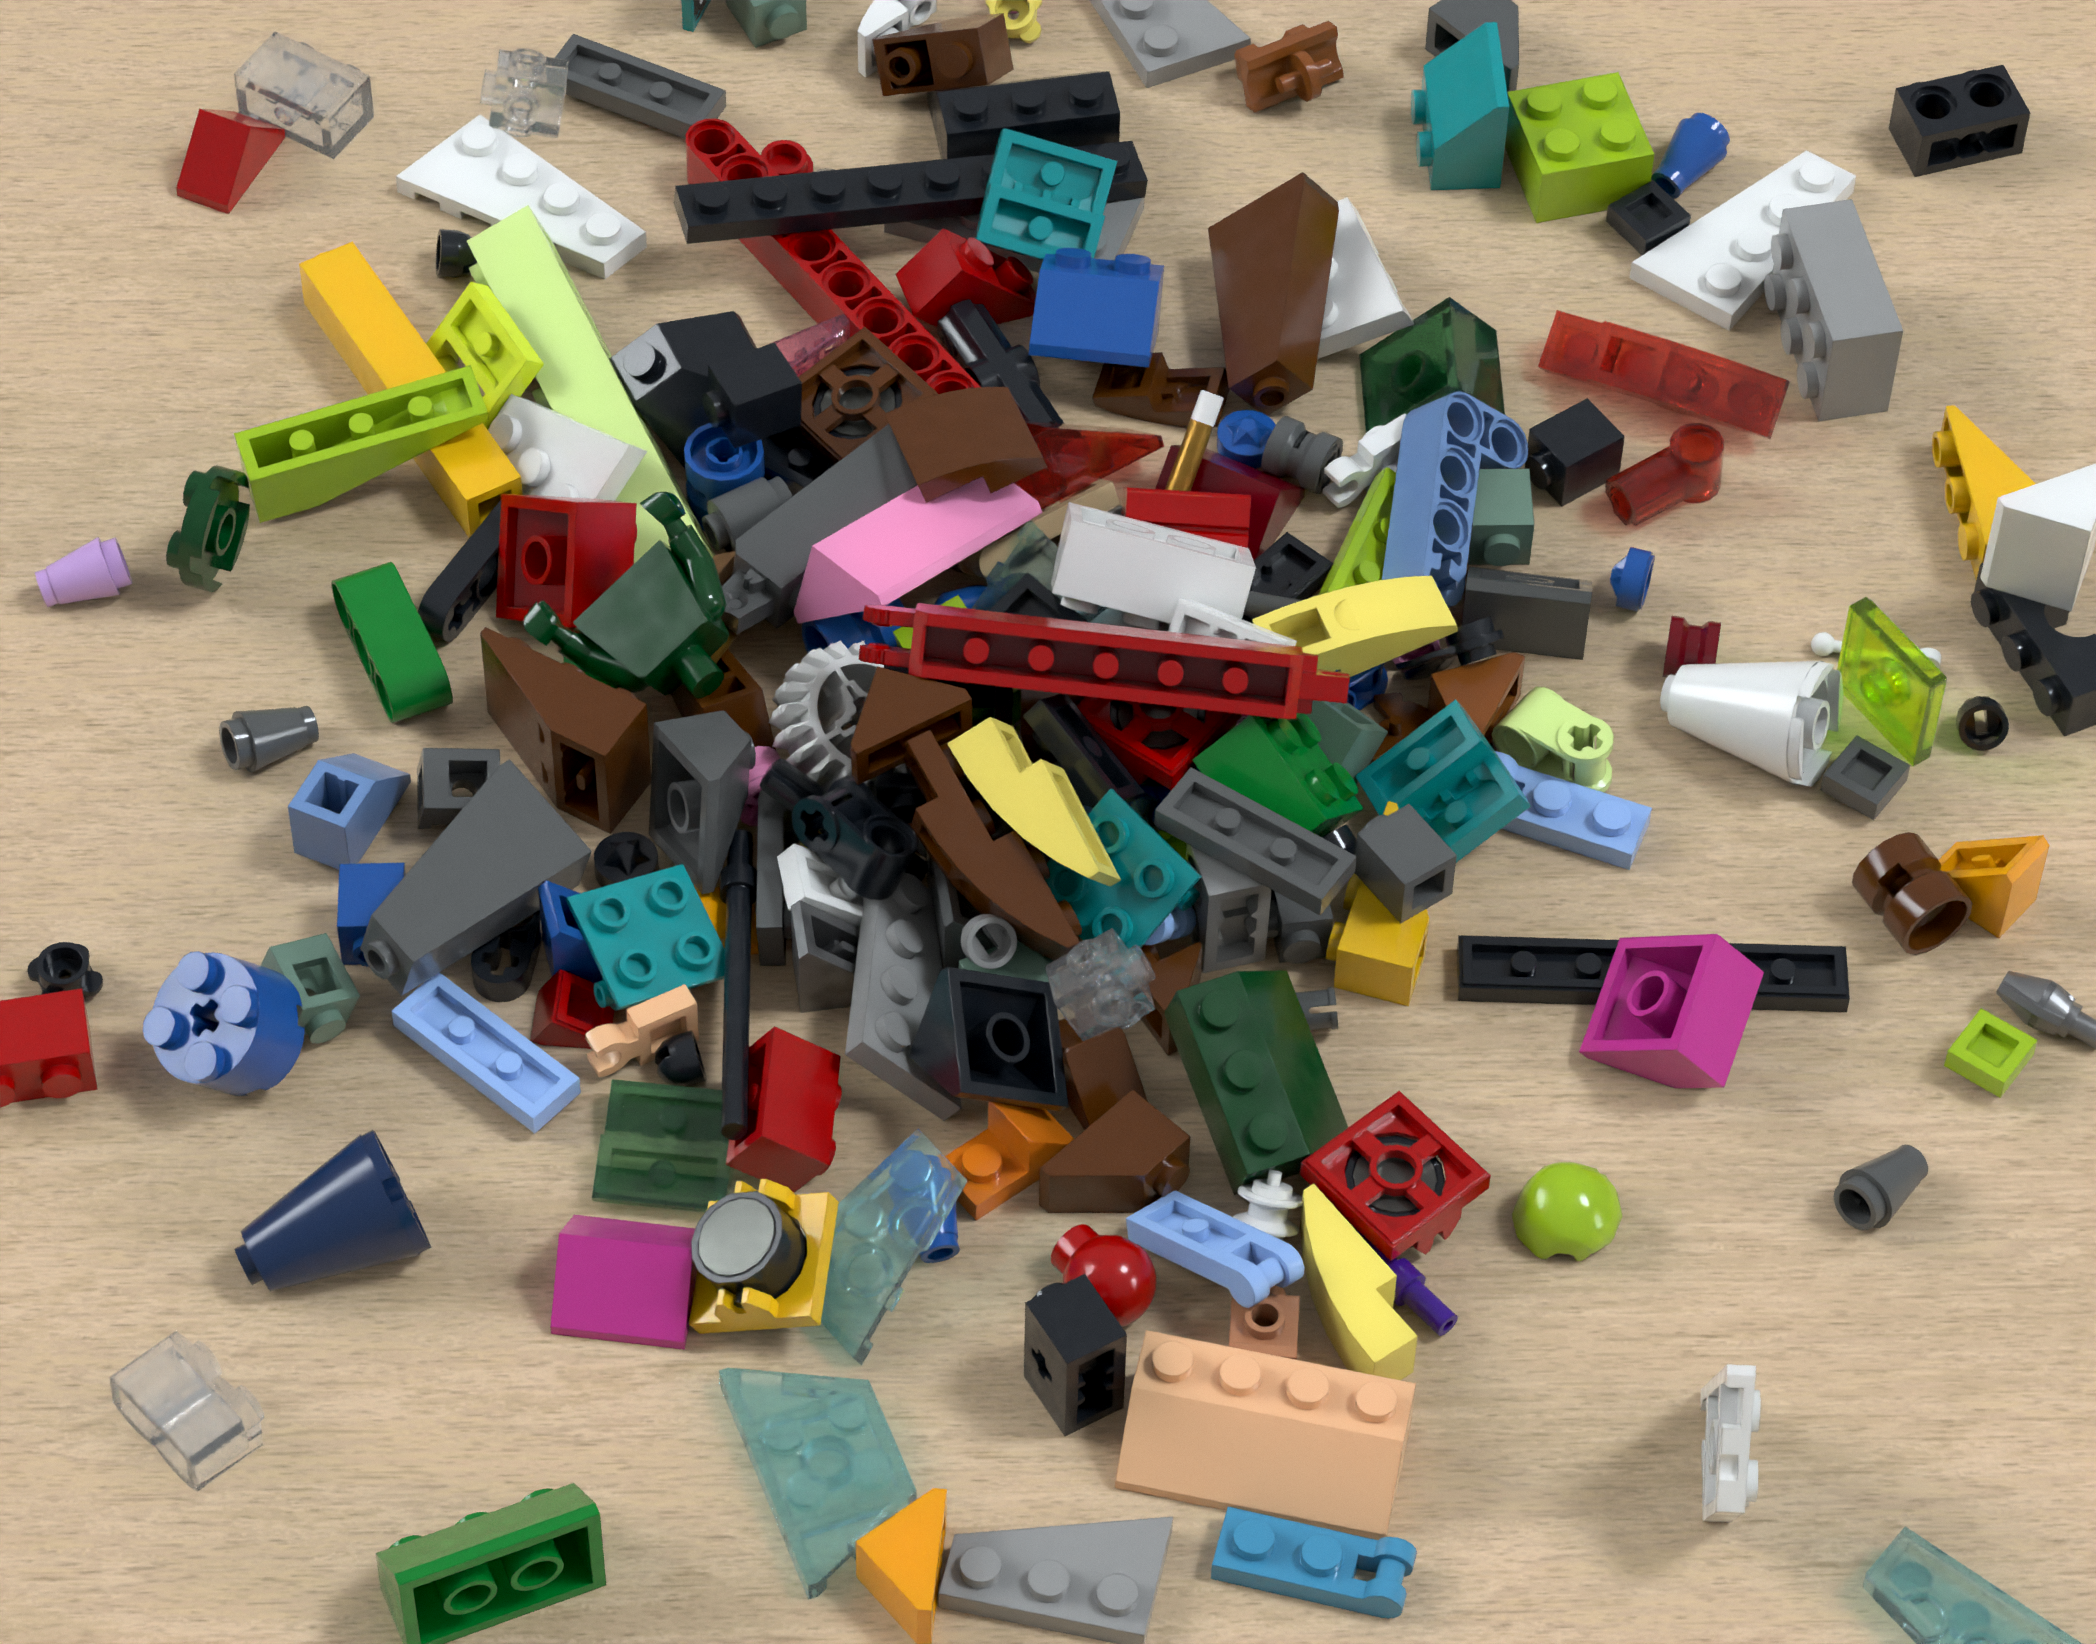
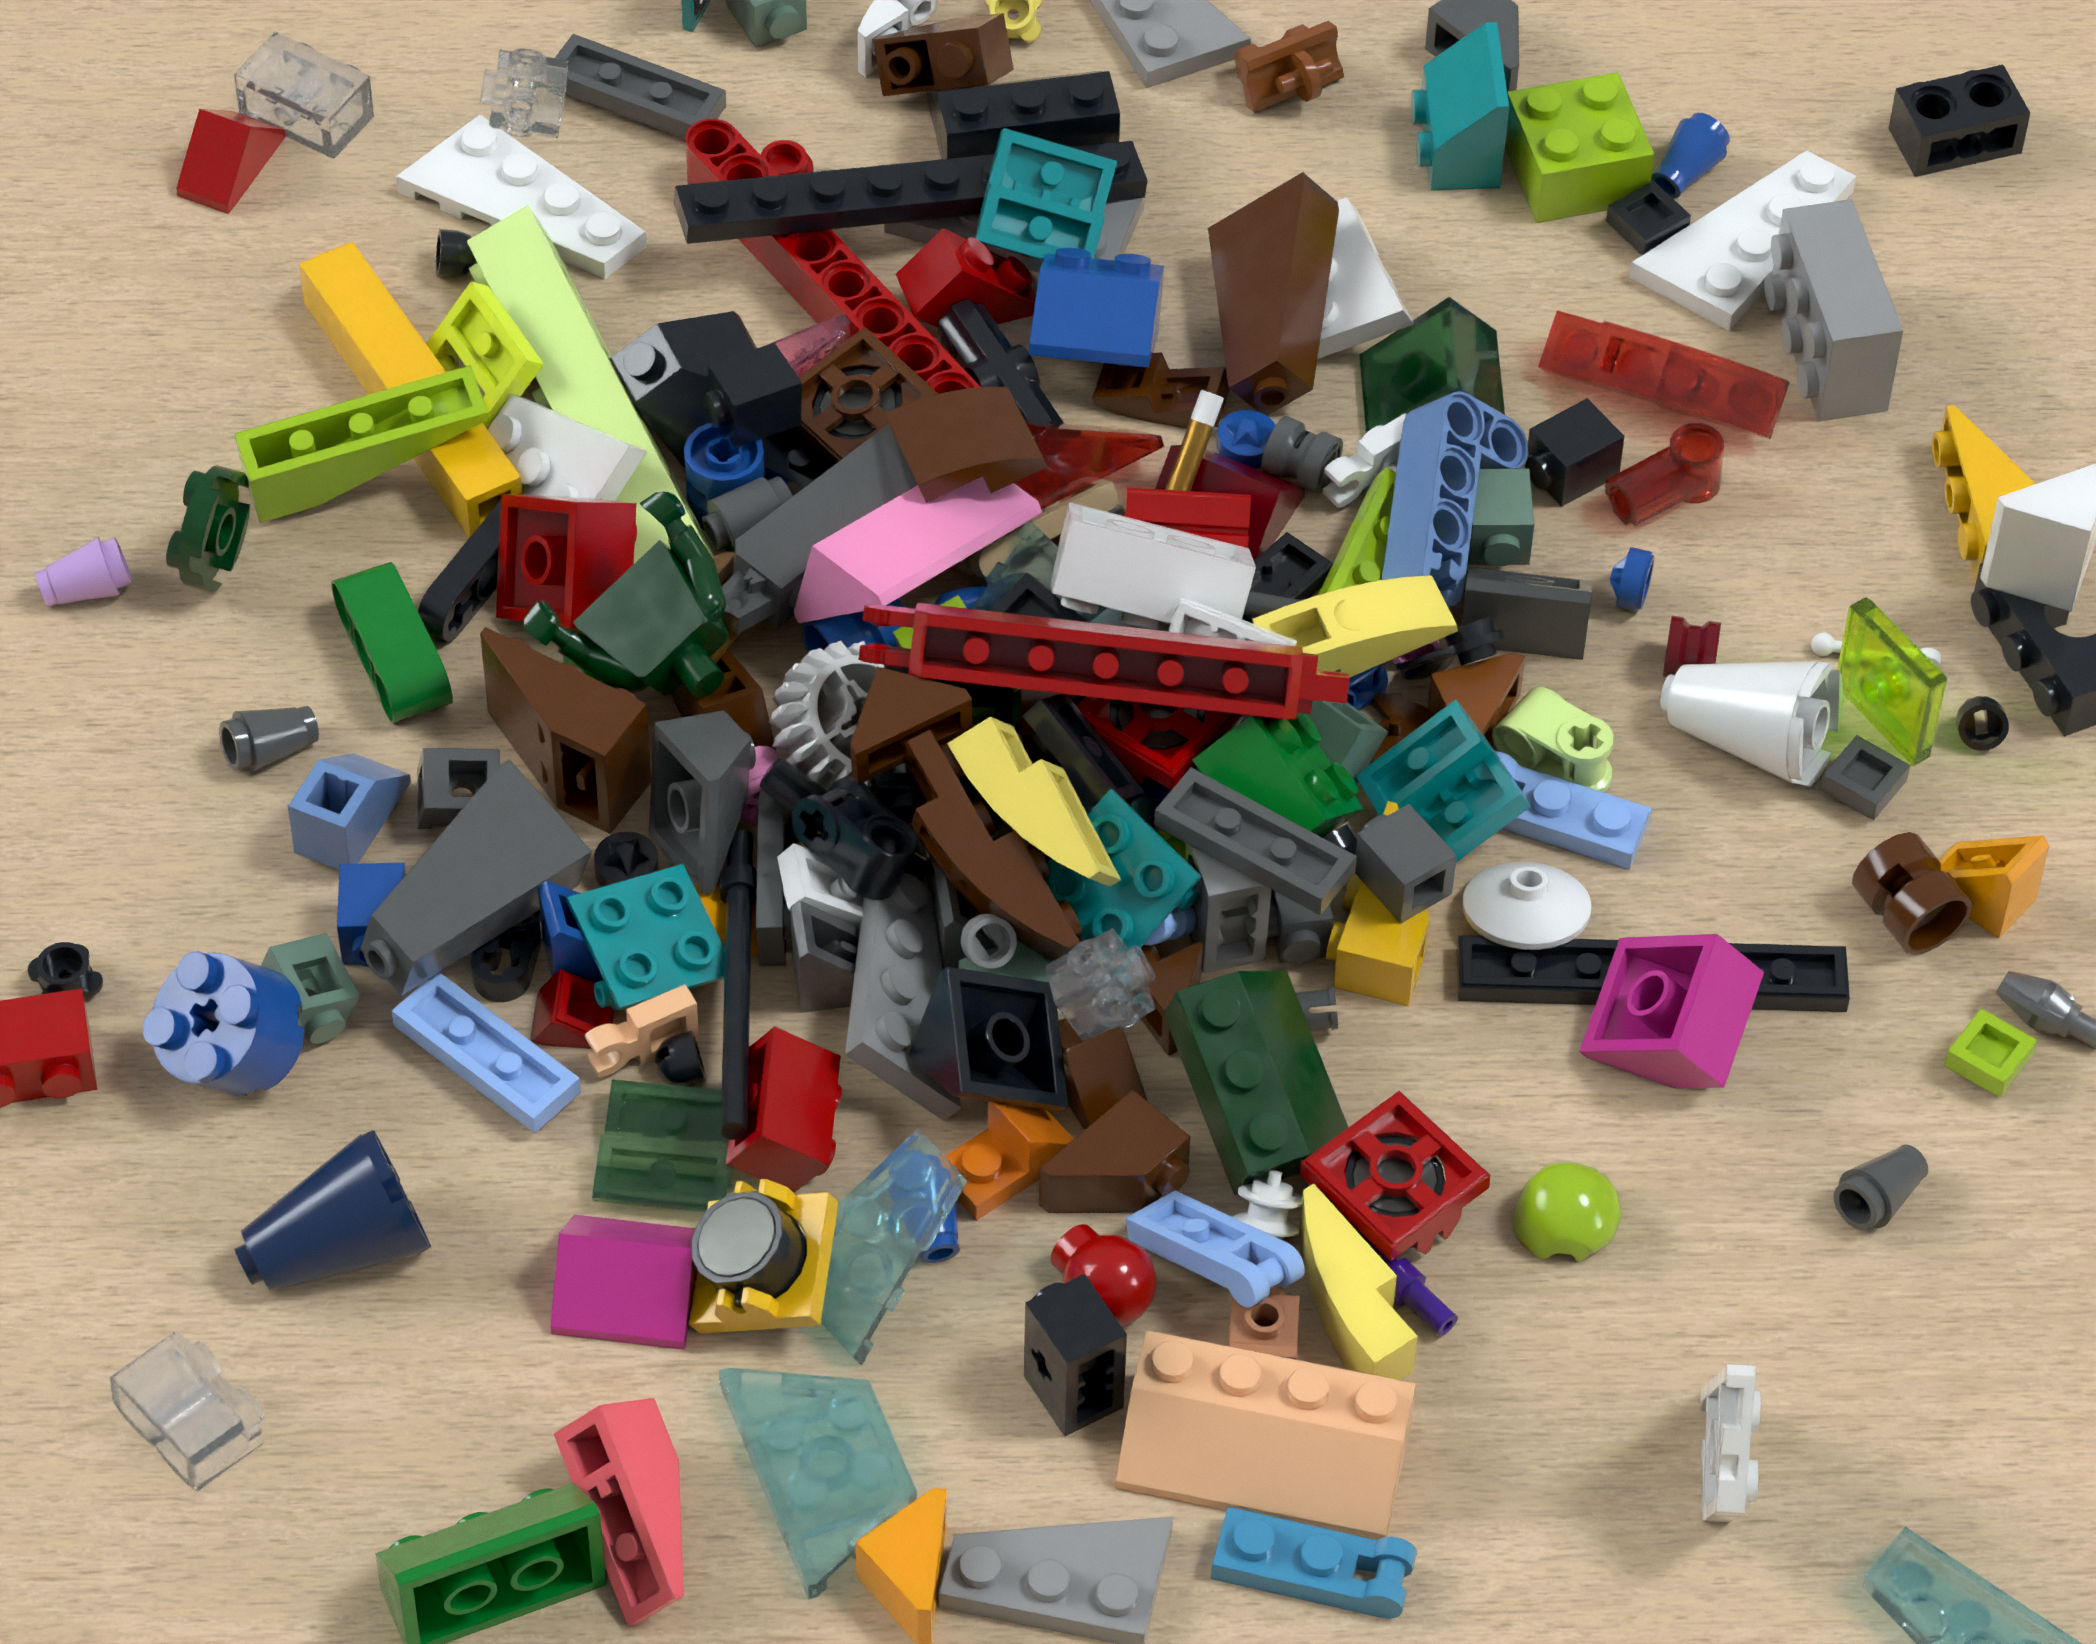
(633, 1475): none -> coral slope
(1526, 905): none -> white dish

